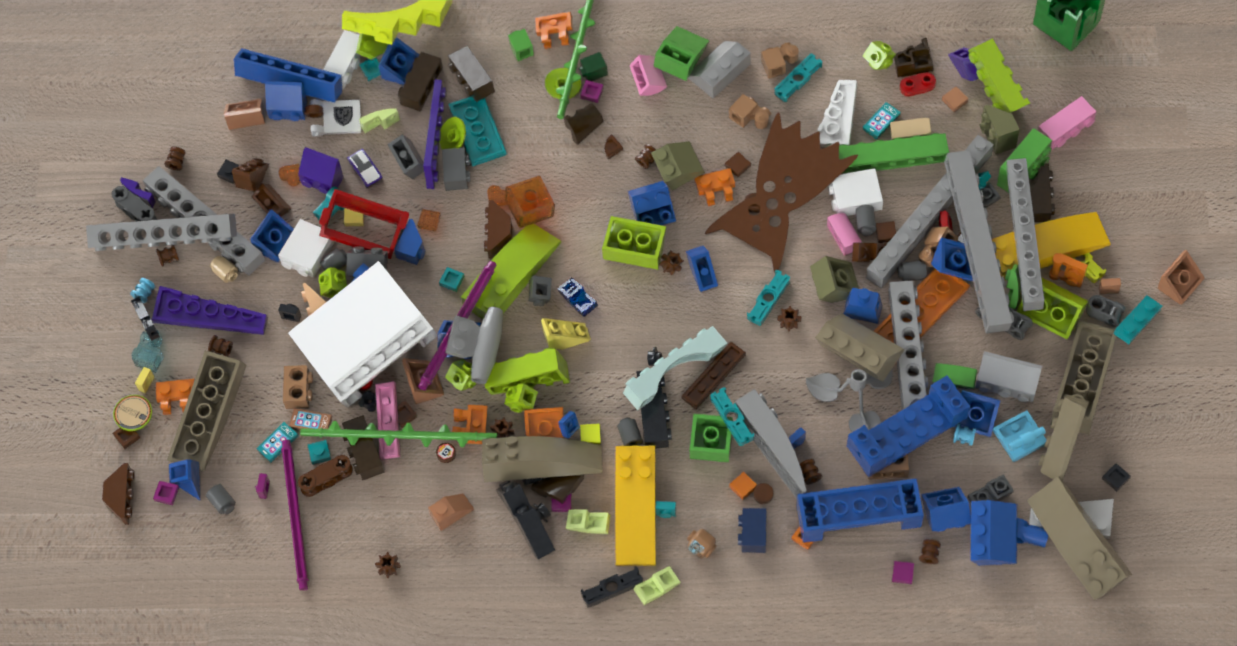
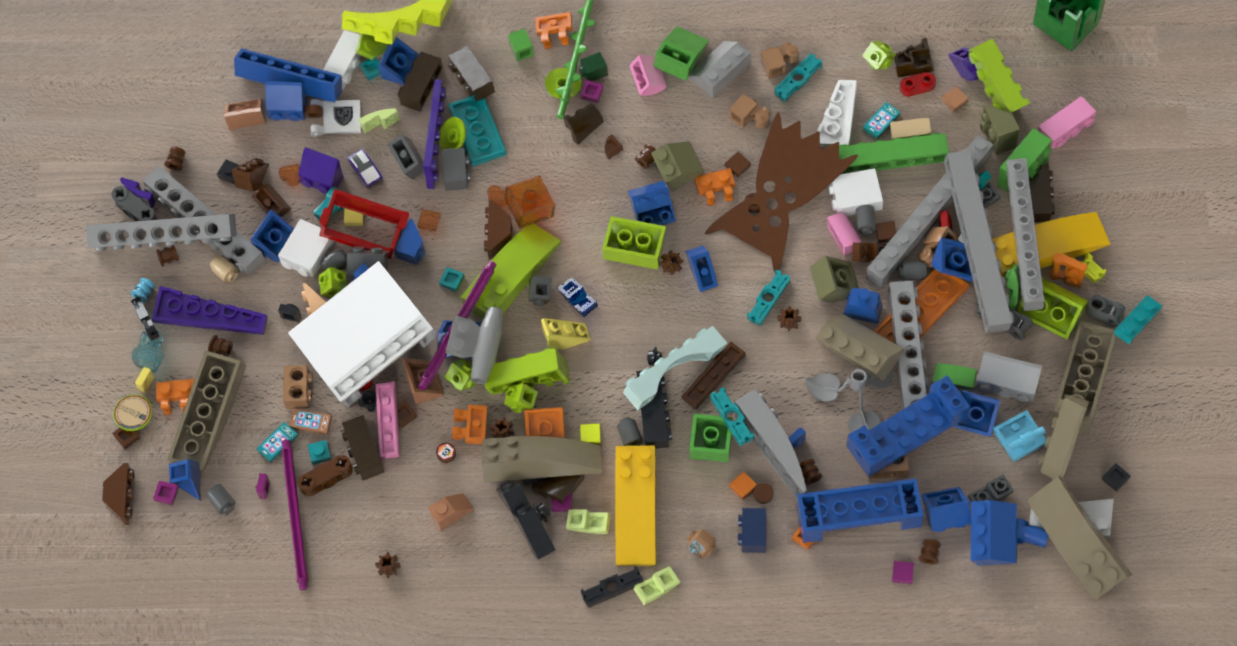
(390, 435): bright green plant -> none
(569, 424): blue tile -> none
(665, 509): teal plate -> none
(964, 435): medium azure bush -> none
(1109, 286): nougat tile -> none
(1181, 278): nougat slope -> none

